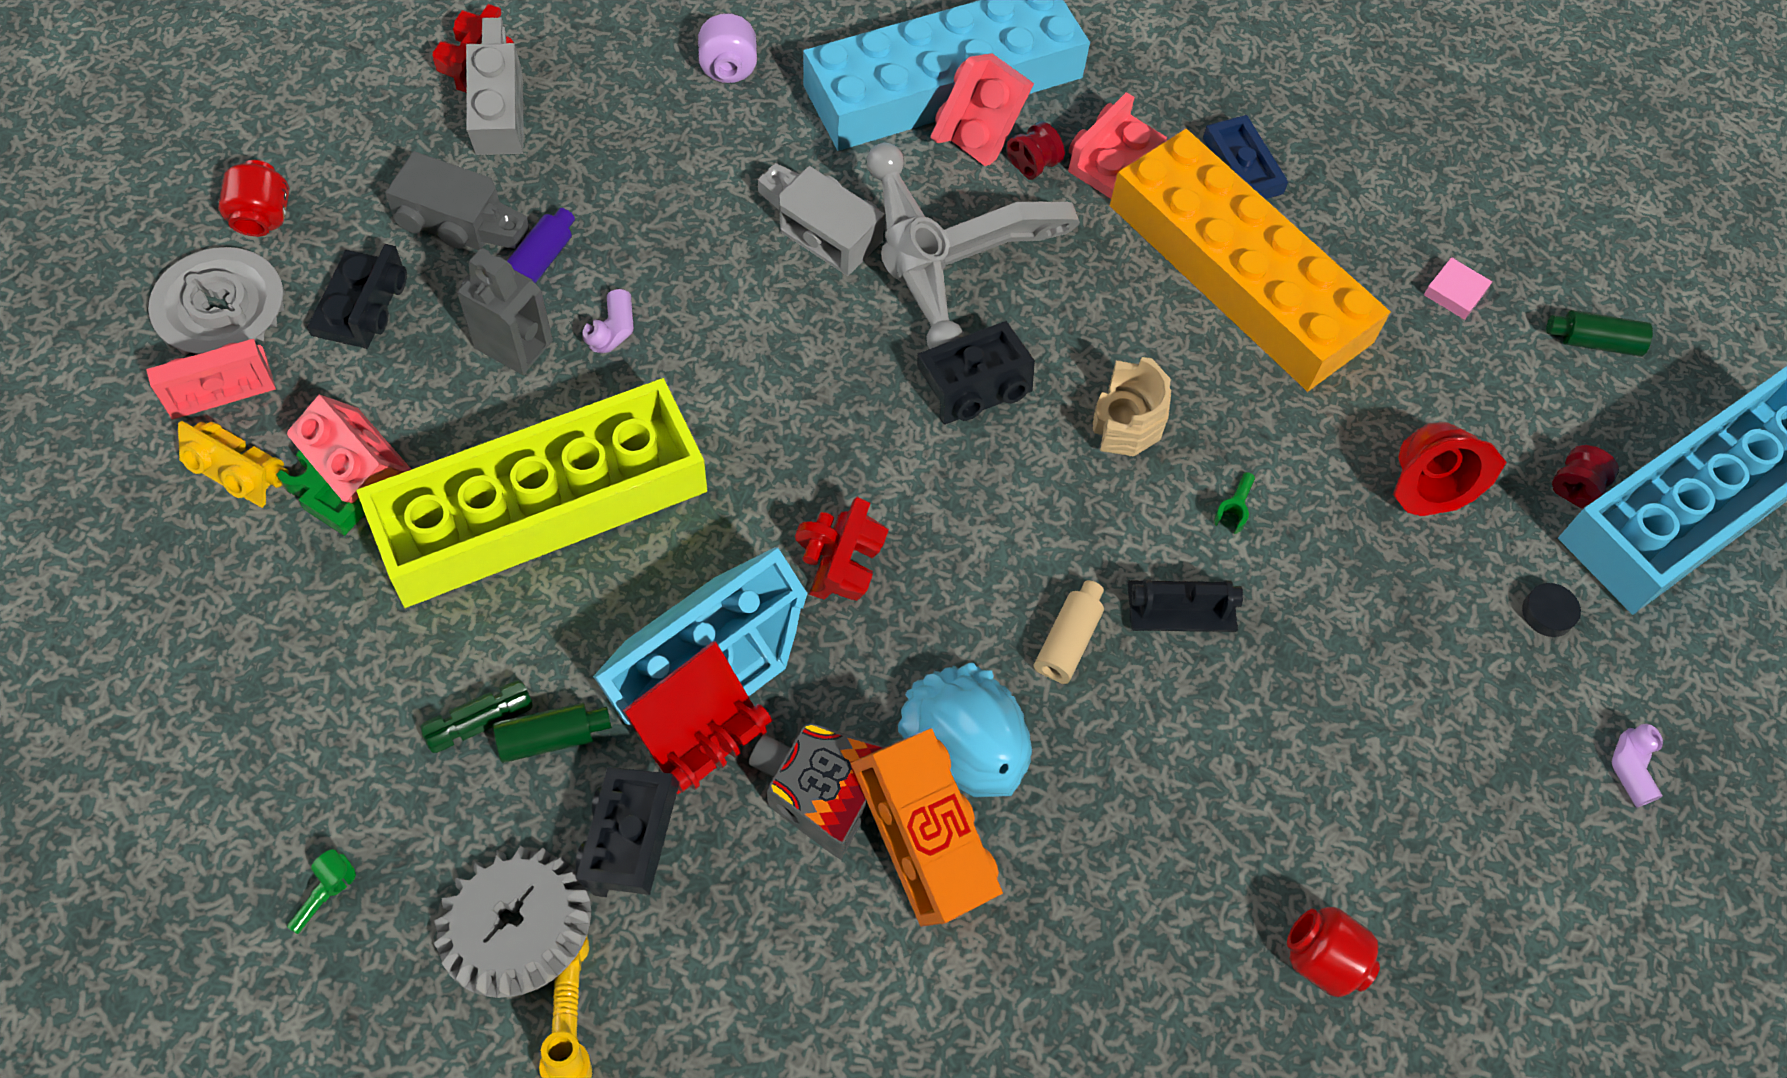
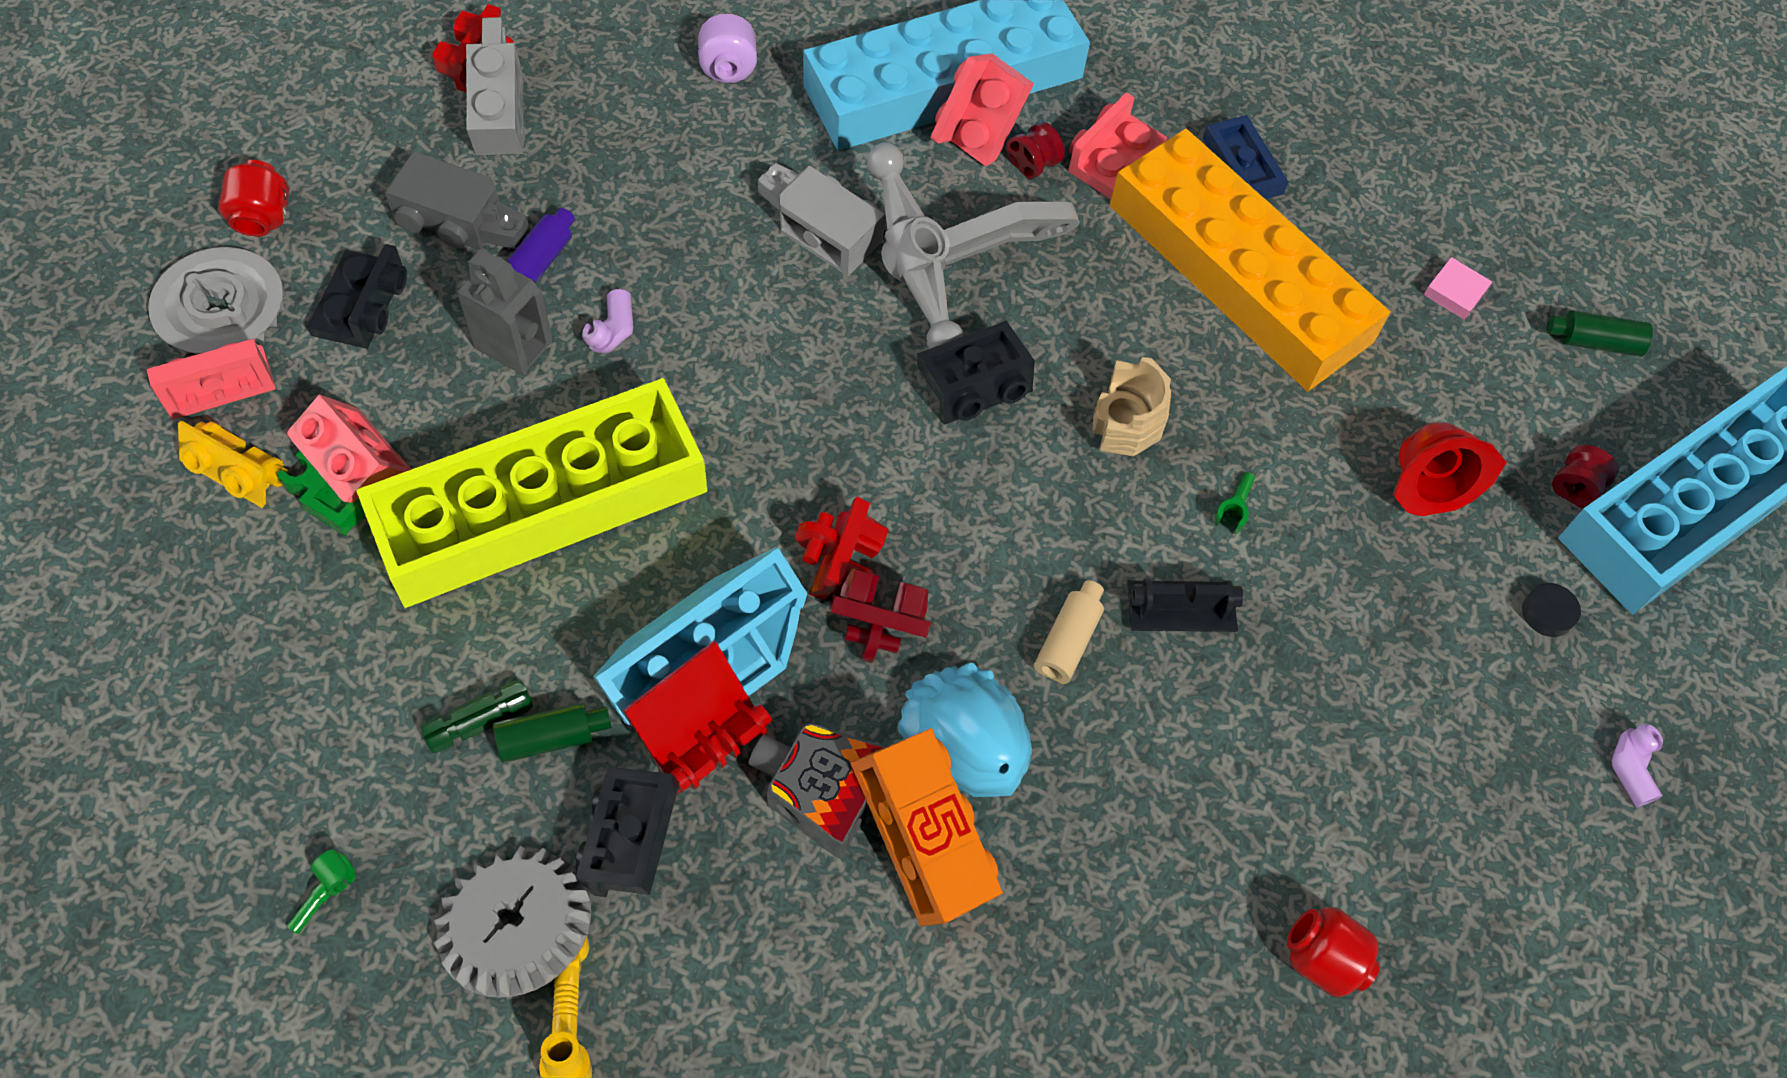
(856, 602): none -> dark red hips

